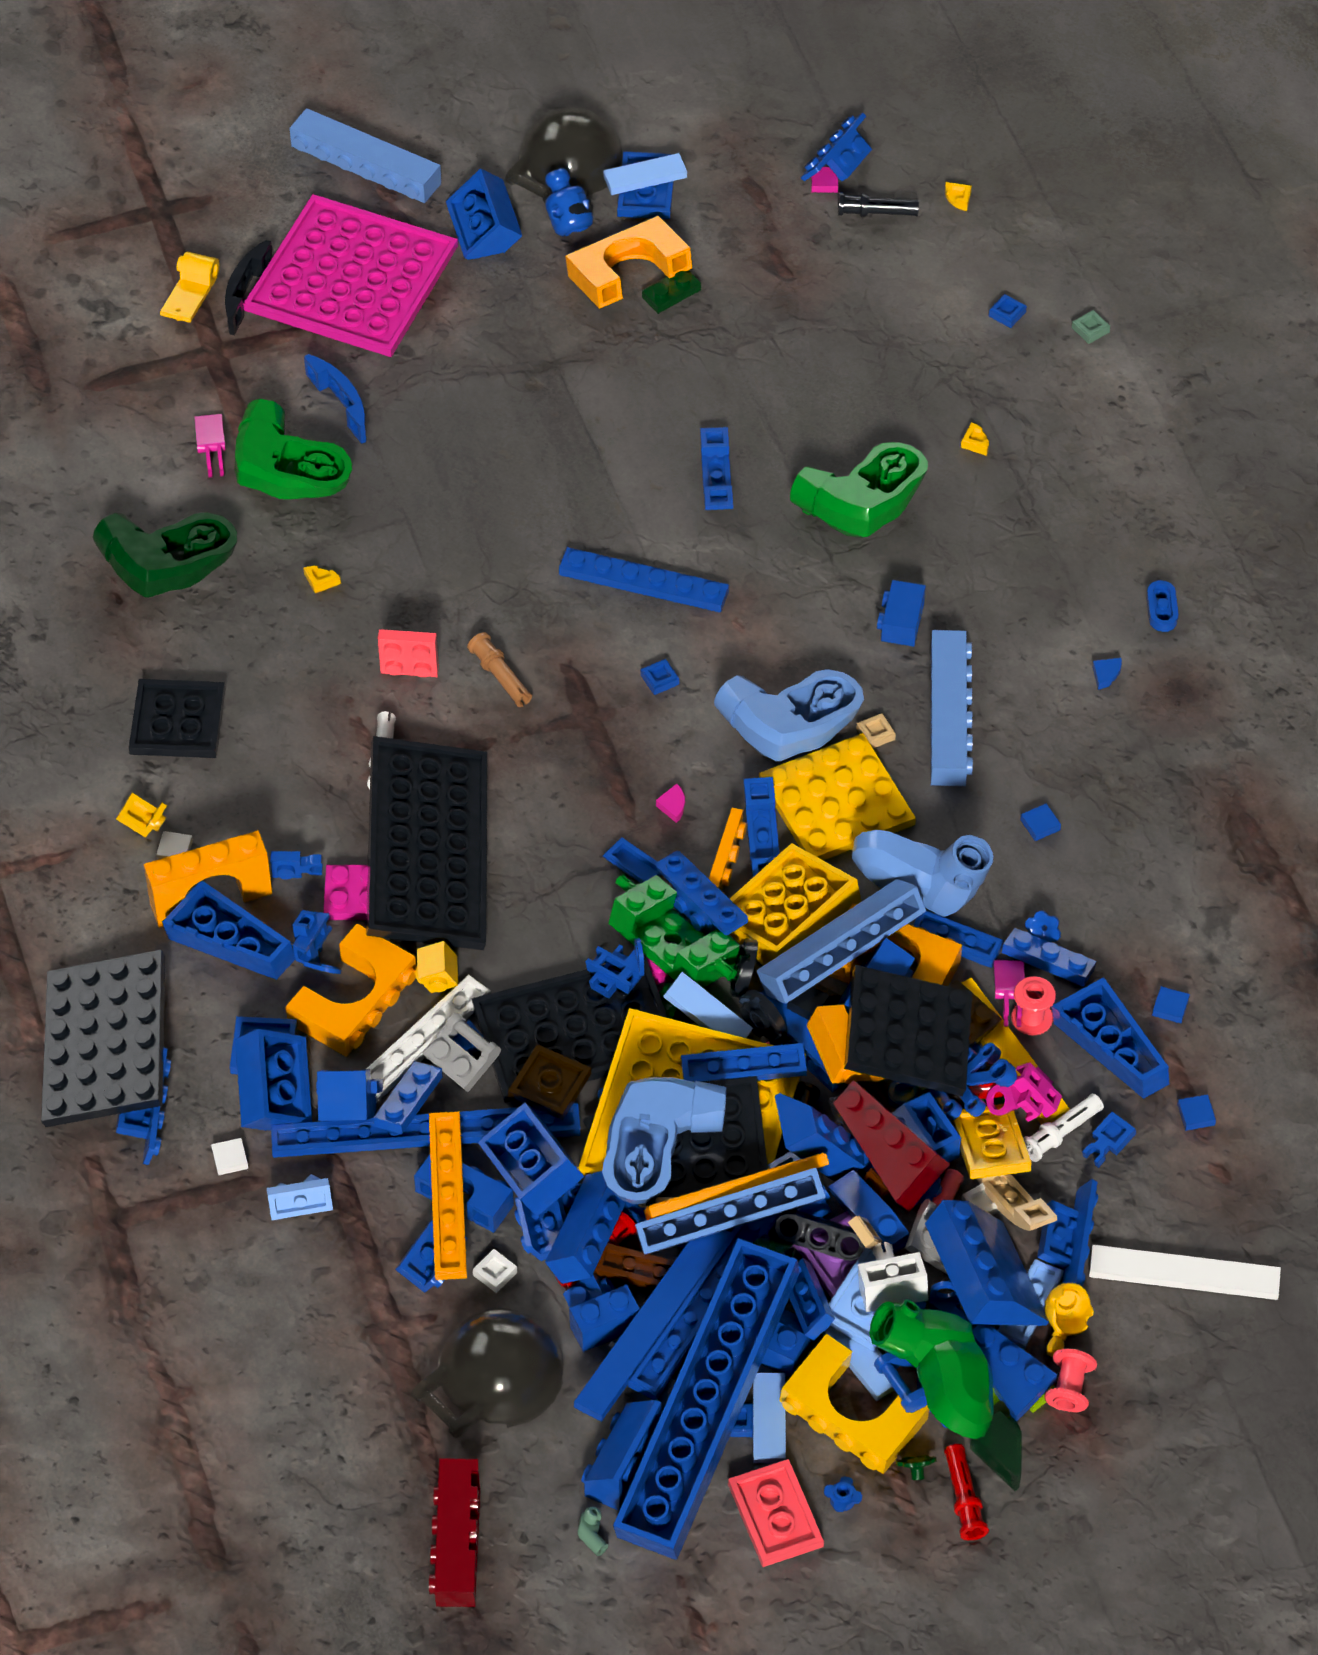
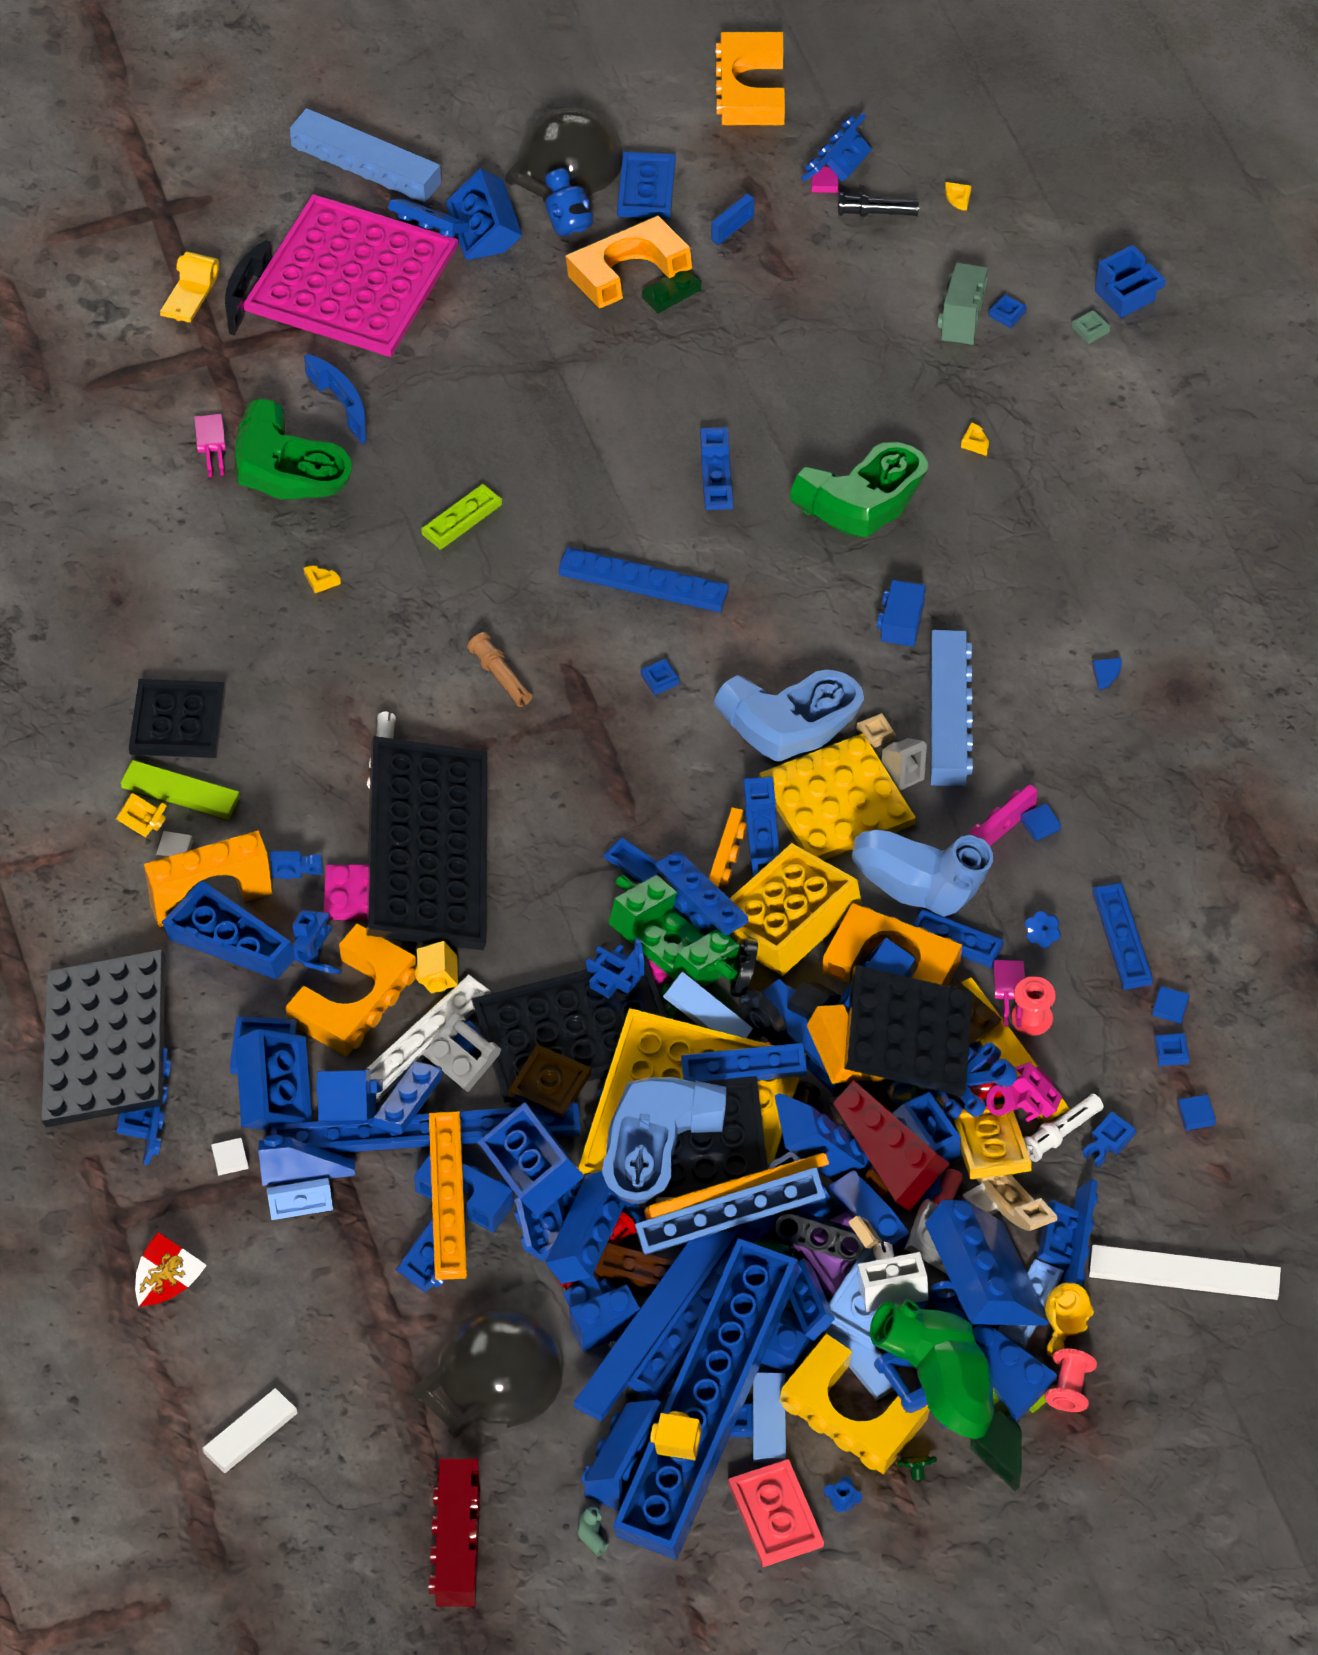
(164, 1271): none -> shield
(169, 556): dark green piece -> none
(180, 789): none -> lime tile
(249, 1430): none -> white tile
(294, 1161): none -> slope
(408, 653): coral plate -> none
(427, 217): none -> blue tile
(461, 516): none -> lime tile
(495, 1270): white tile -> none
(645, 174): light blue tile -> none
(672, 803): dark pink tile -> none
(676, 1435): none -> yellow brick
(732, 219): none -> blue tile
(740, 102): none -> light orange arch
(841, 941): medium blue brick -> none
(905, 762): none -> light grey slope
(963, 303): none -> sand green wedge
(967, 1504): red pin -> none
(1005, 818): none -> dark pink tile
(1049, 957): blue plate -> none
(1112, 1036): blue wedge -> none
(1122, 936): none -> blue tile
(1127, 282): none -> blue plate
(1163, 611): blue plate -> none
(1171, 1049): none -> blue tile

